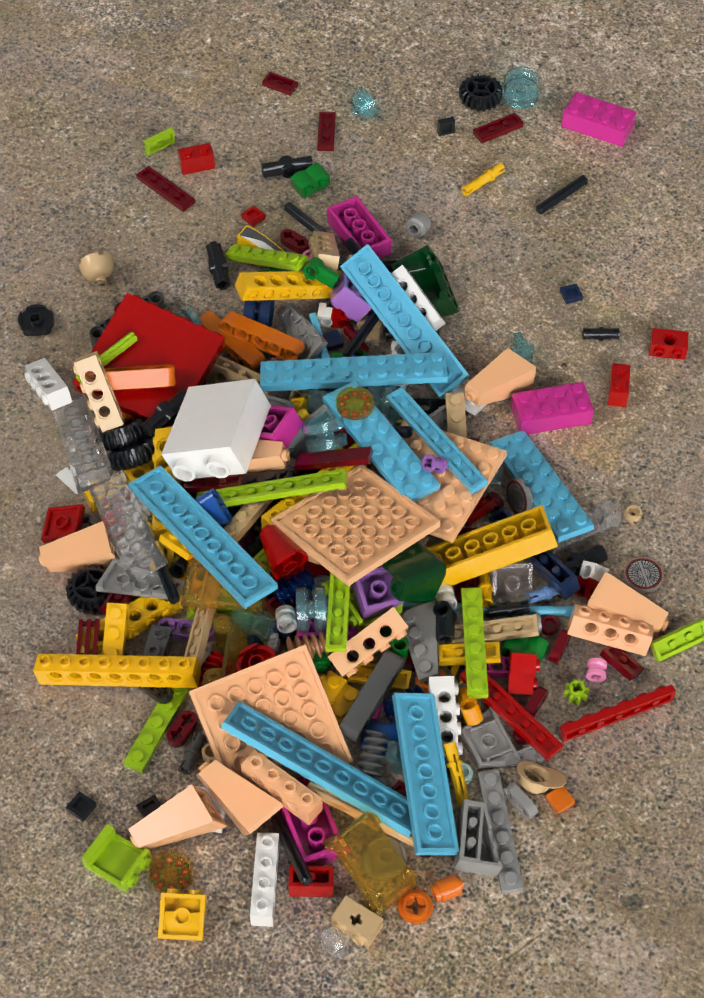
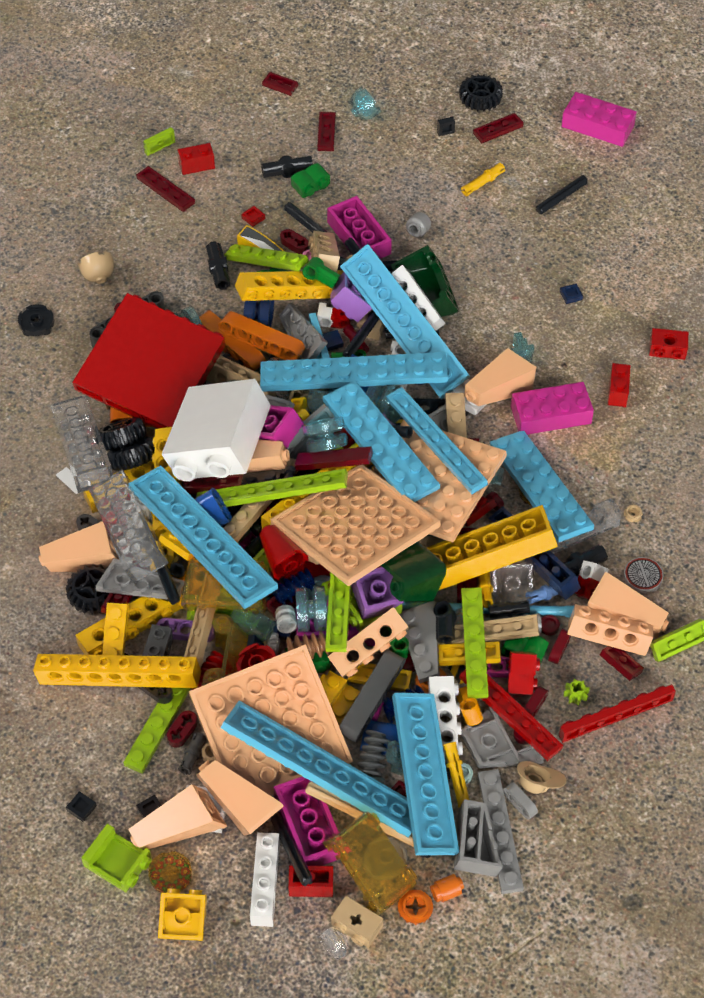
(47, 384): white brick -> none
(62, 522): red tile -> none
(88, 624): dark red tile -> none
(93, 363): brick -> none
(116, 350): lime axle -> none
(139, 376): beam -> none
(164, 414): black piece -> none
(282, 787): light nougat brick -> none
(355, 403): clear yellow tile -> none
(436, 464): medium lavender bush -> none
(446, 593): white wheel -> none
(519, 495): tile -> none
(521, 87): clear light blue wheel -> none
(560, 799): orange tile -> none
(596, 670): bright pink wheel -> none
(601, 333): black pin -> none

